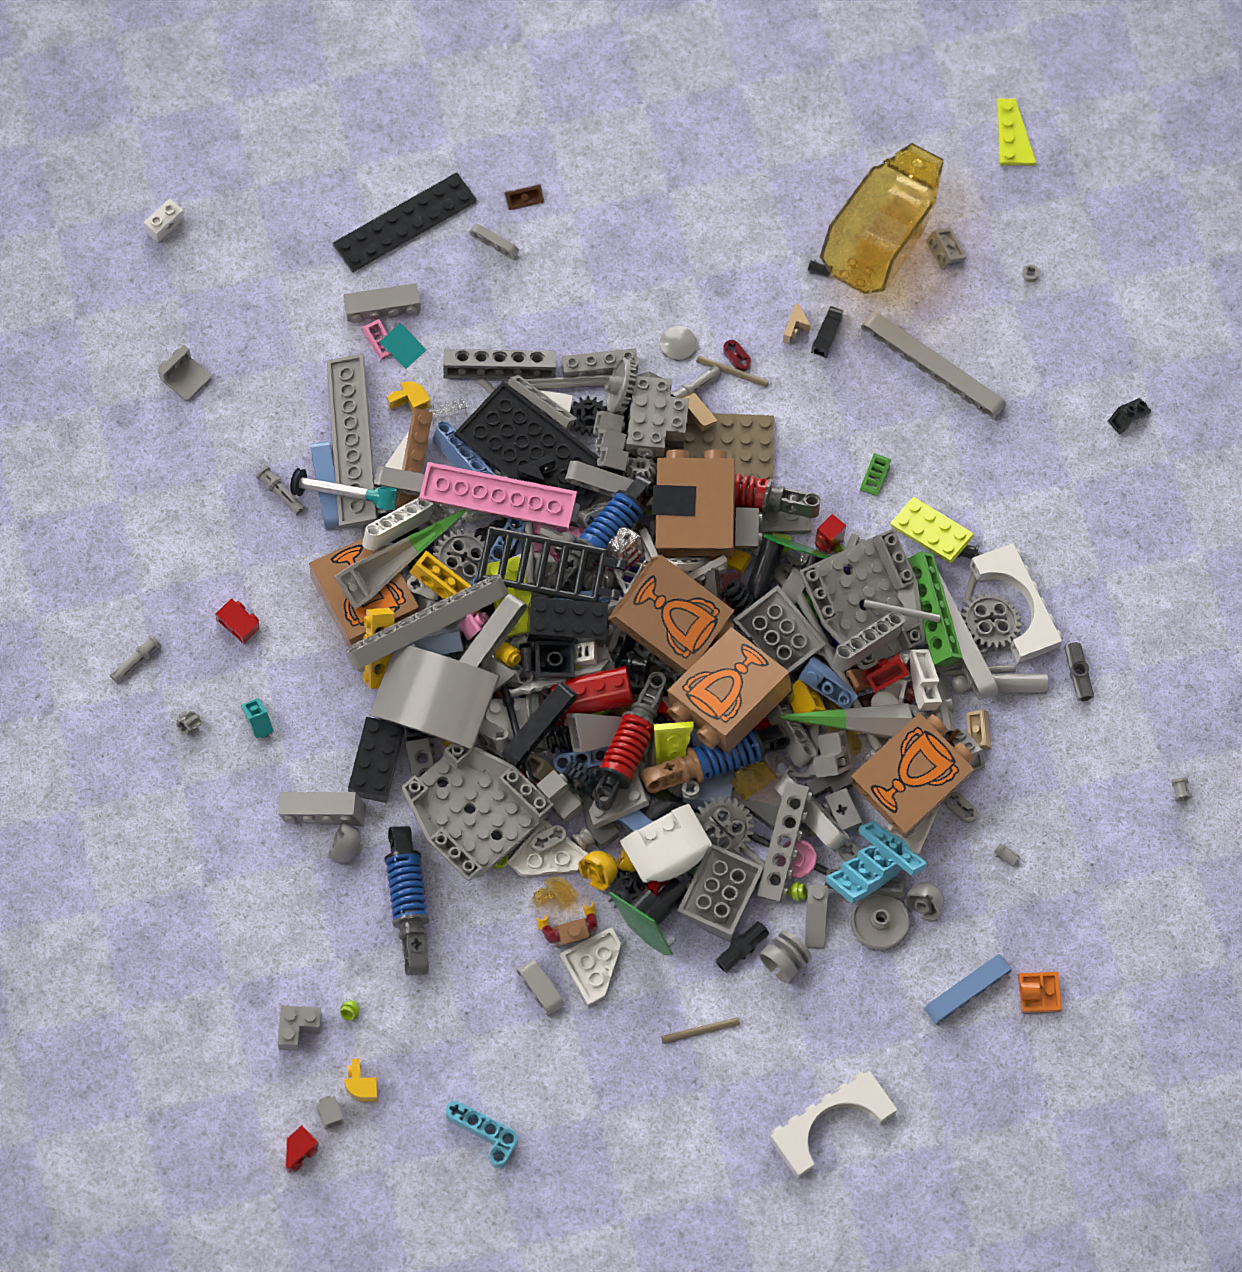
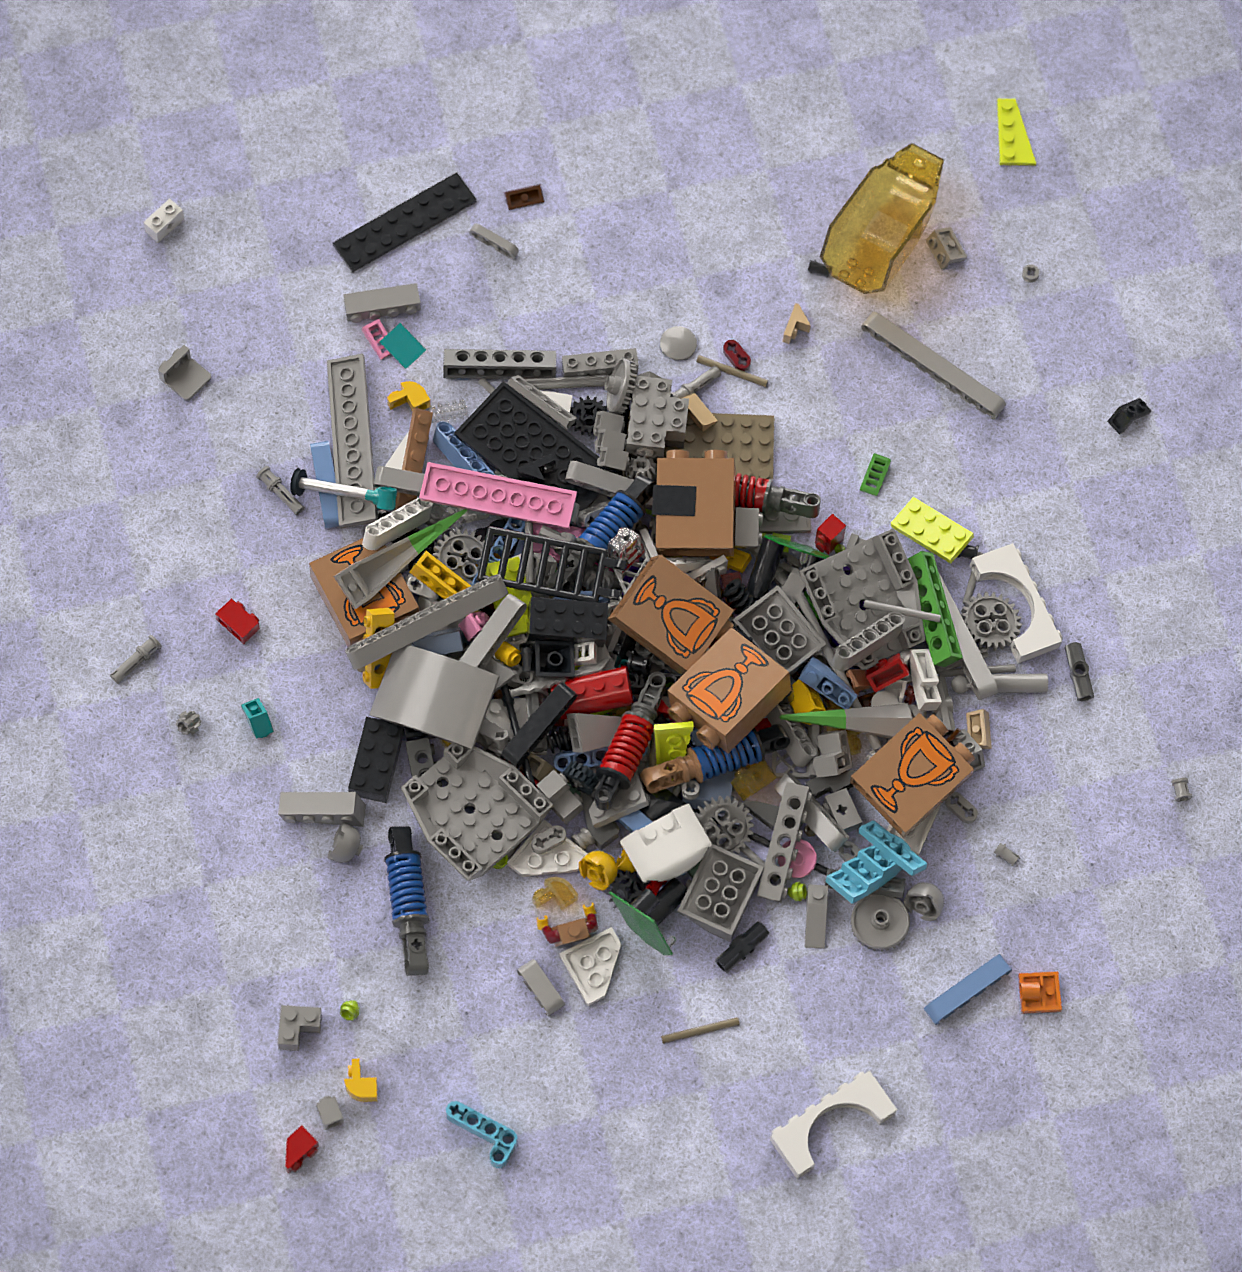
(787, 954): light grey wheel -> none
(827, 332): black leg -> none

